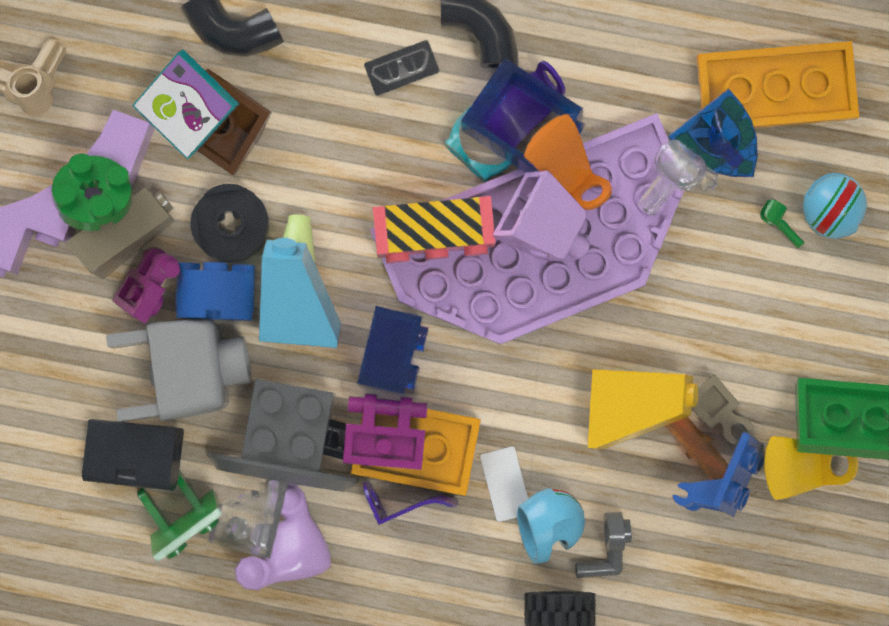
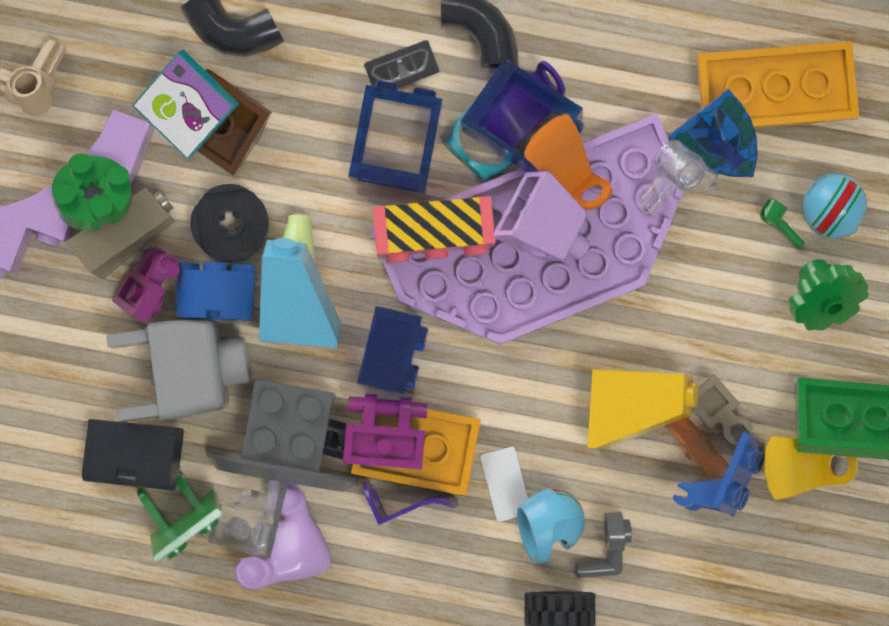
(388, 93): none -> clear blue window
(827, 294): none -> green plant

